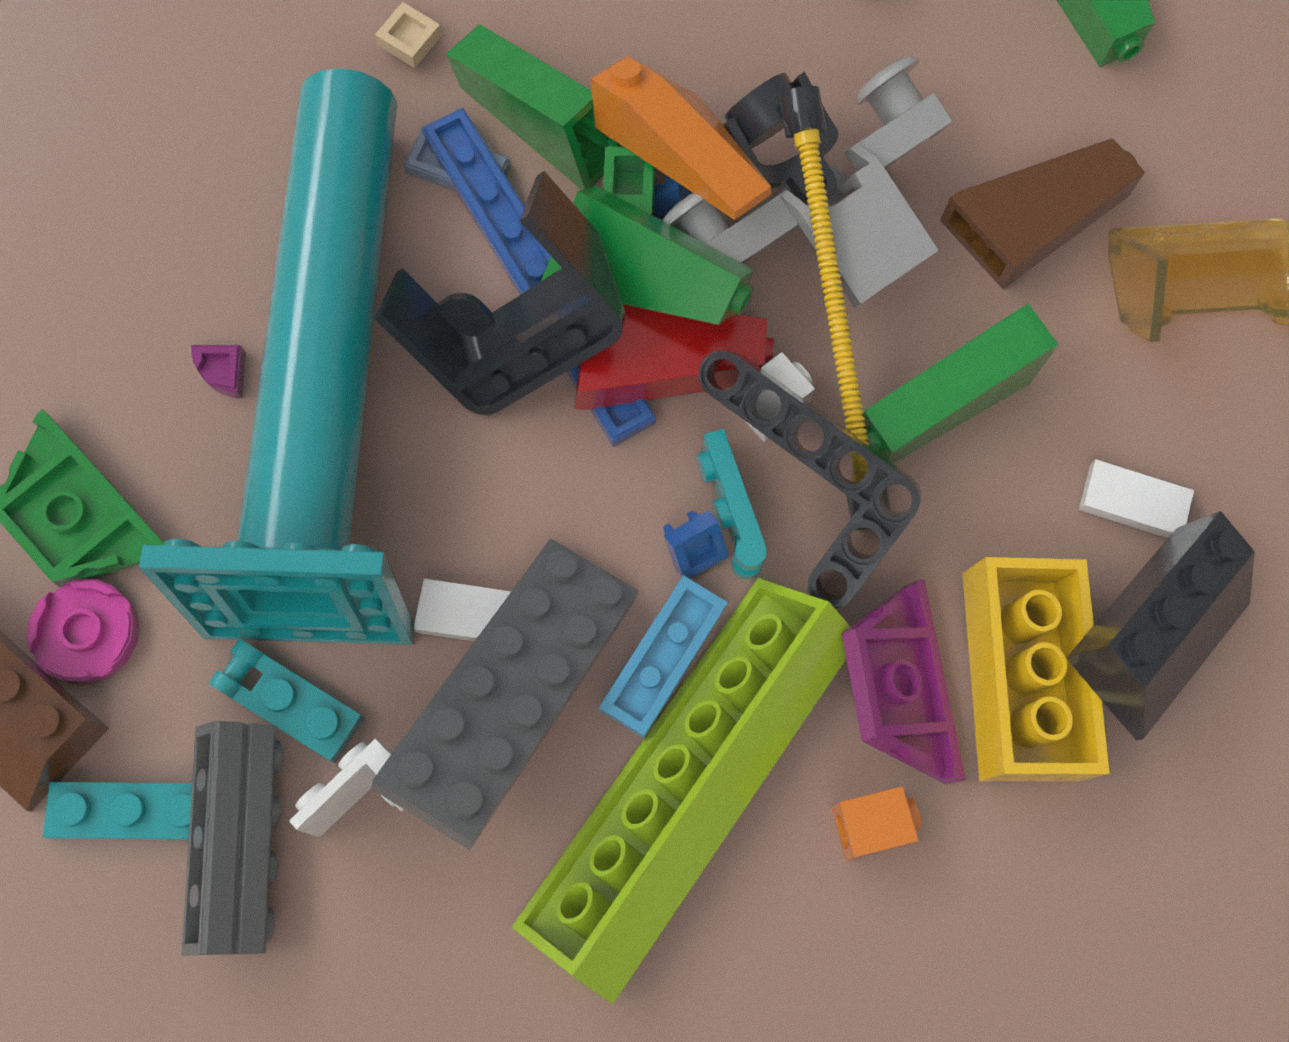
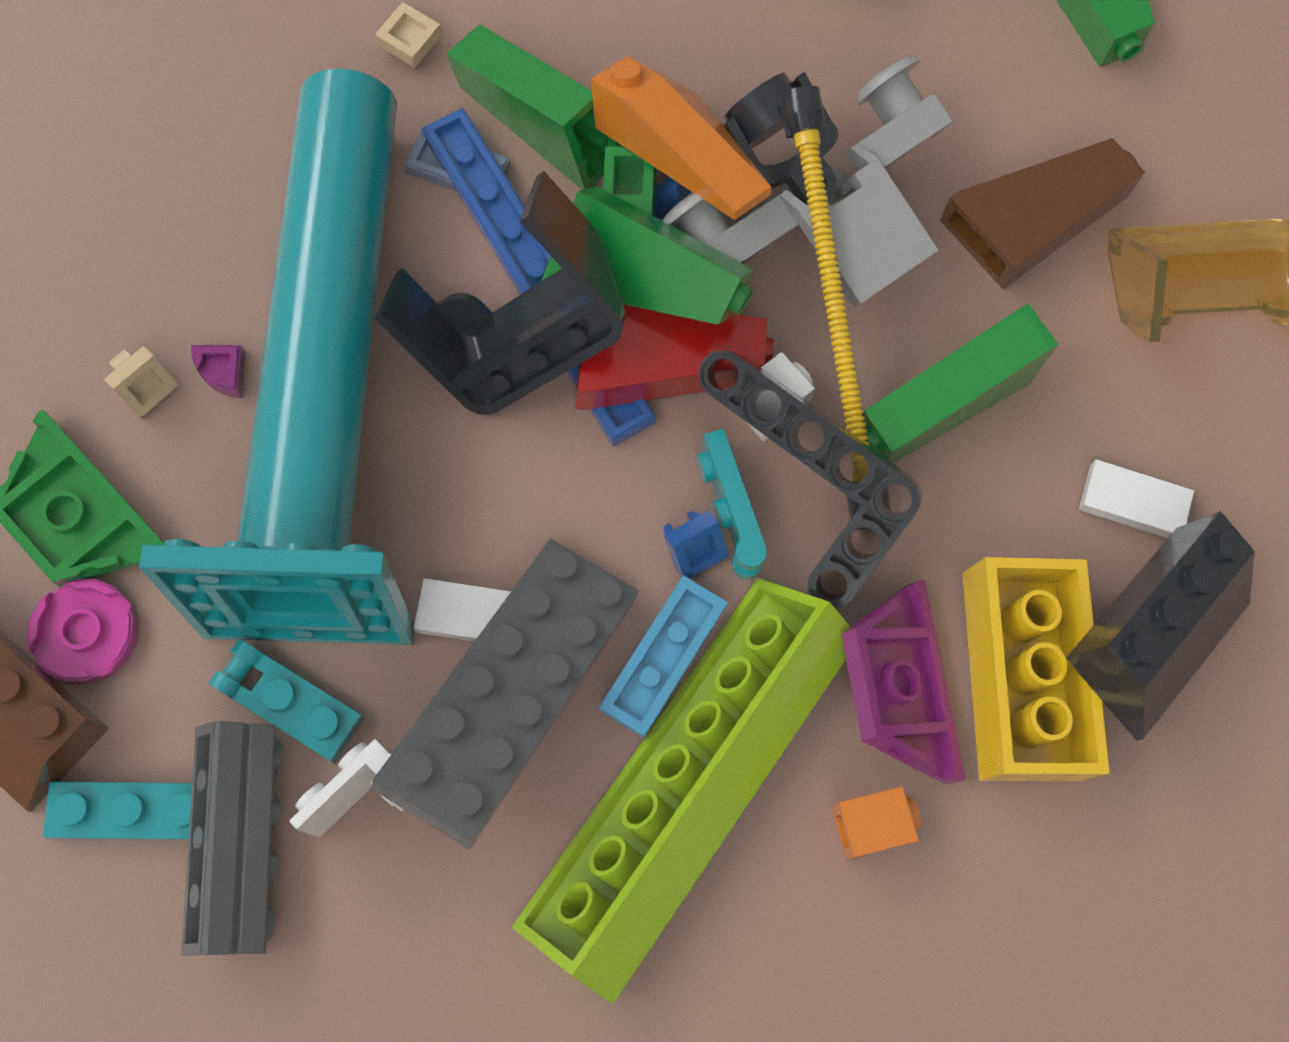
(140, 380): none -> tan tile

